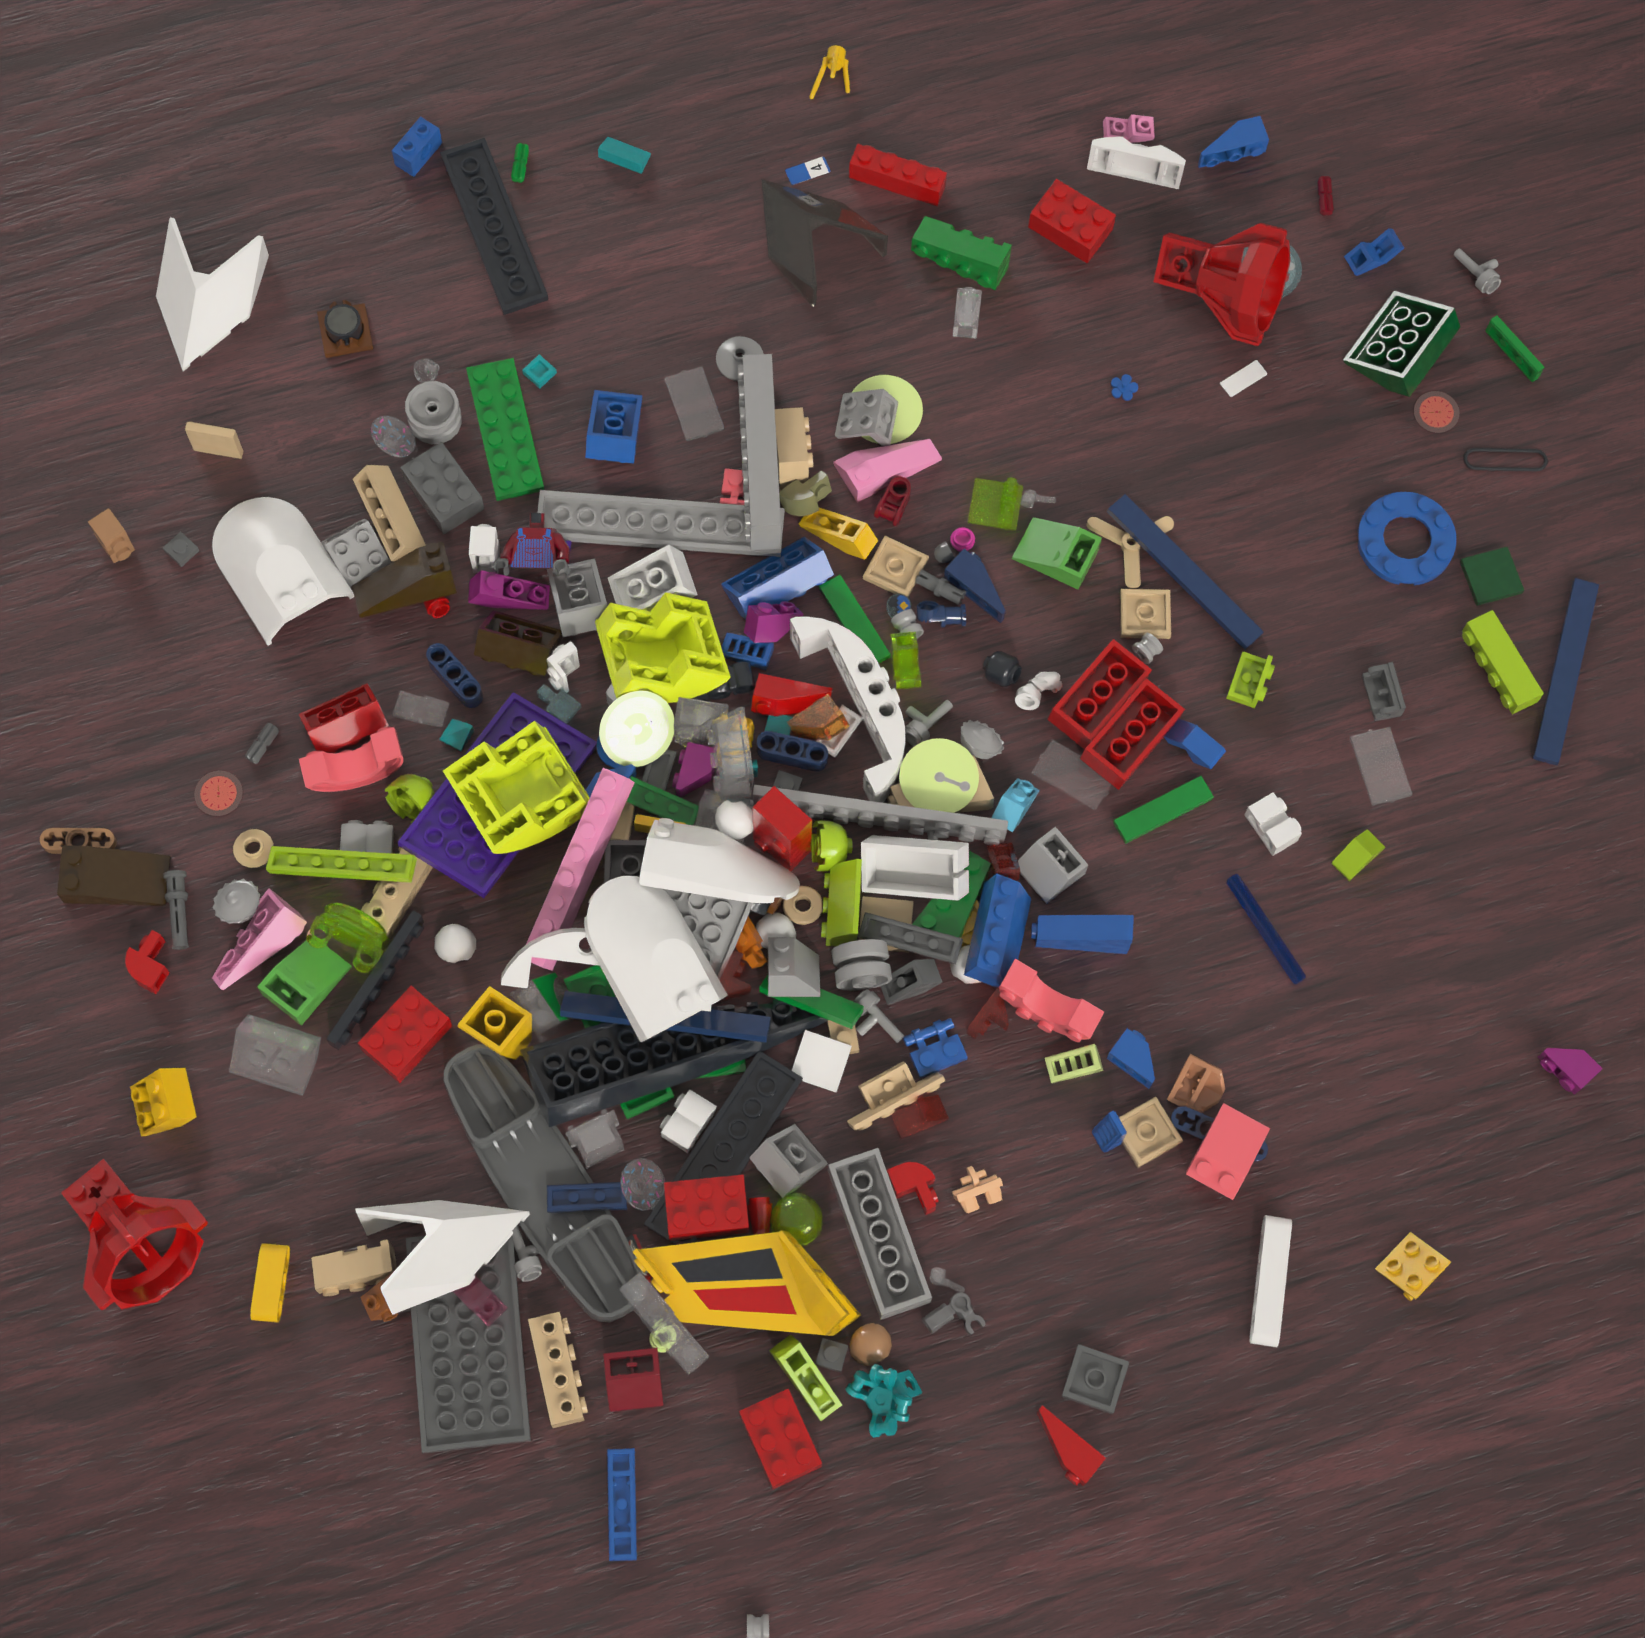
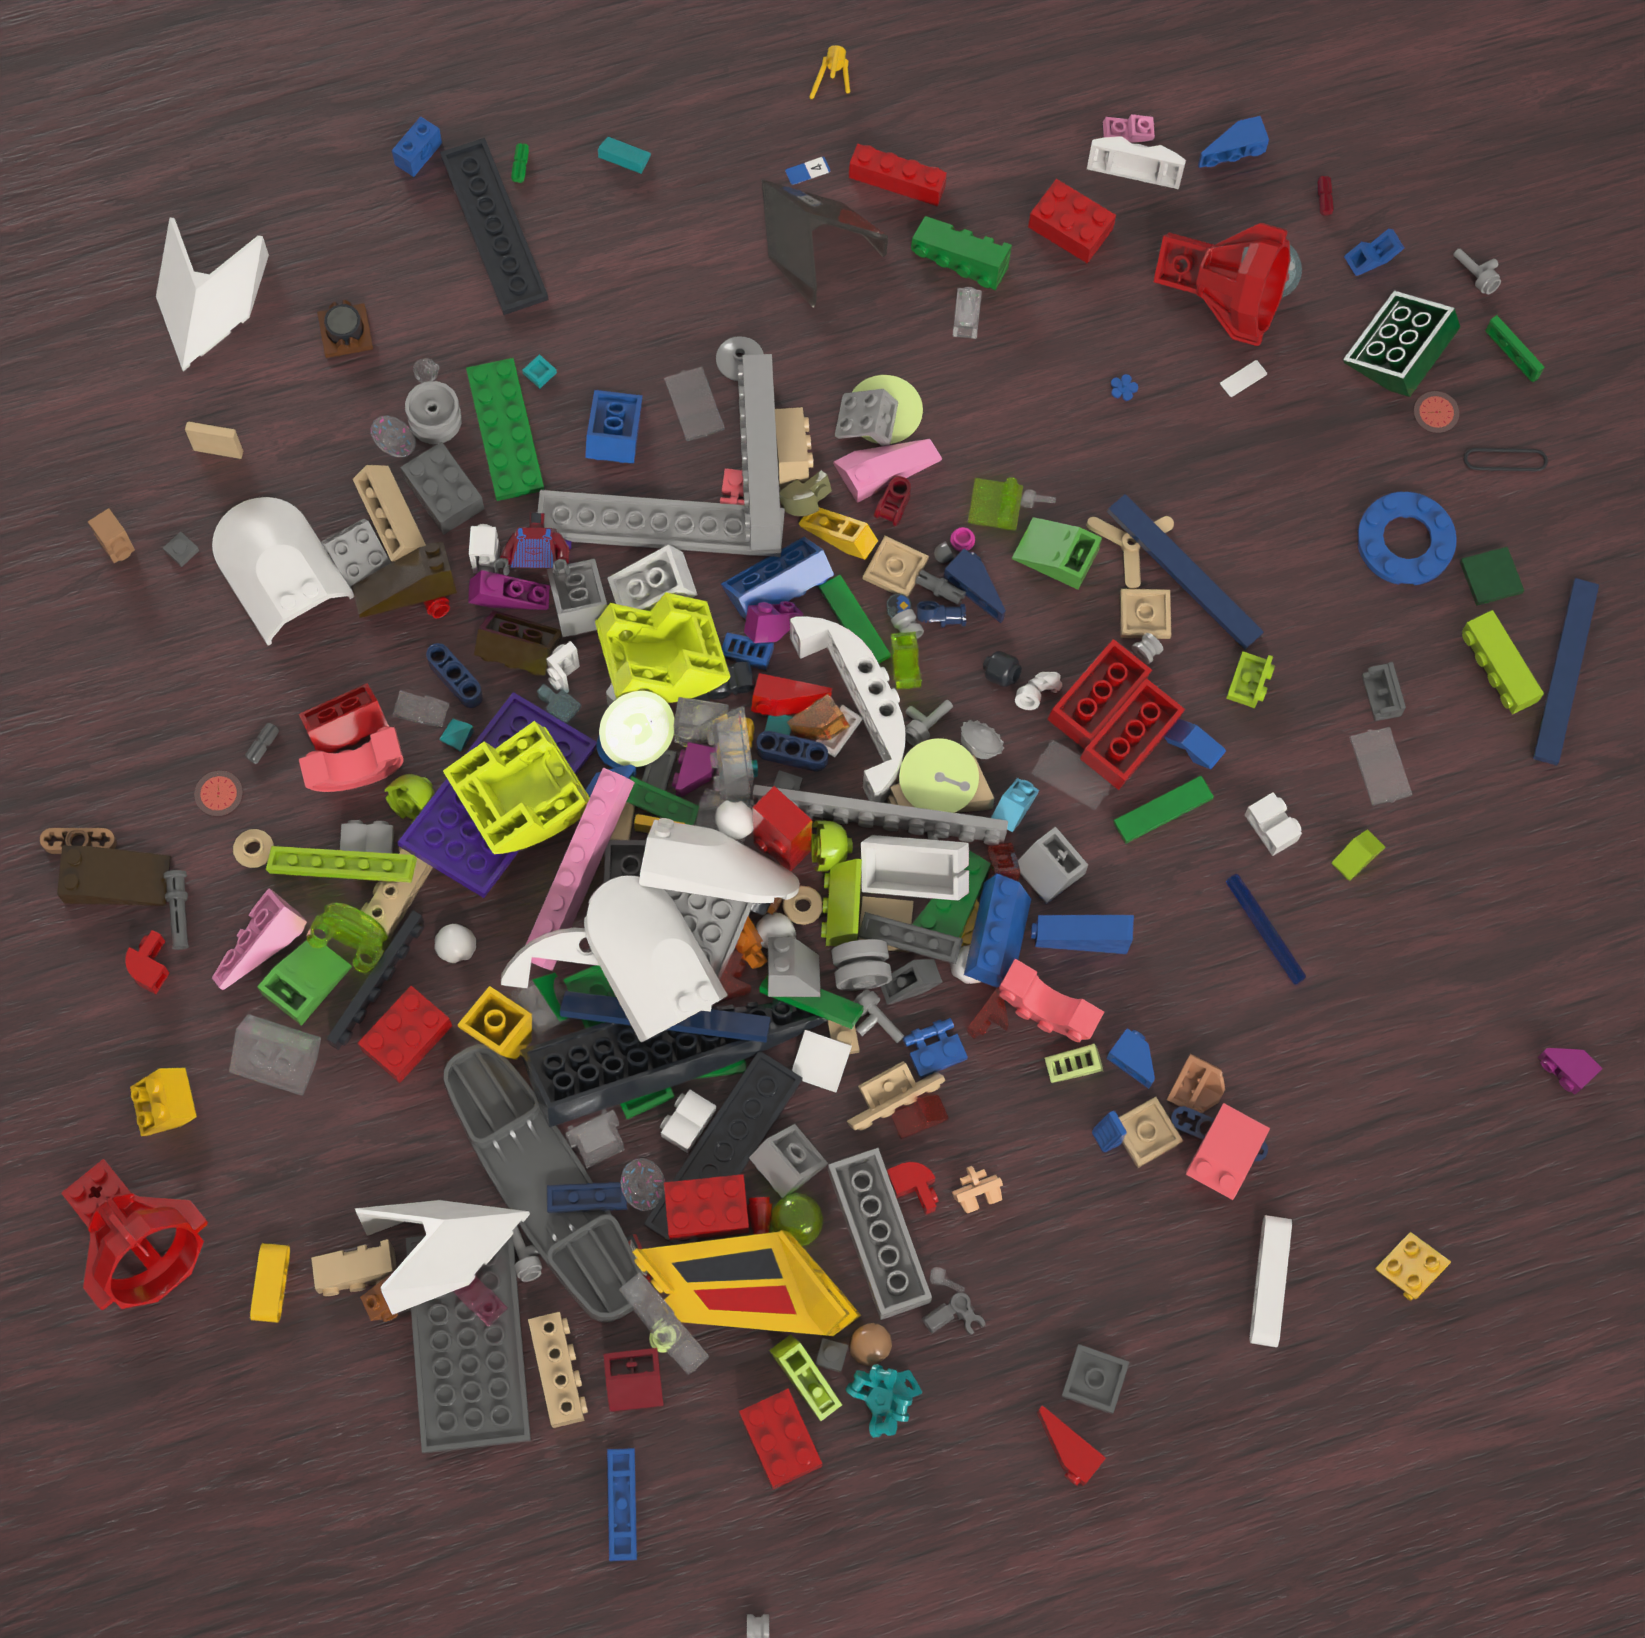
(236, 901): light grey piece -> none

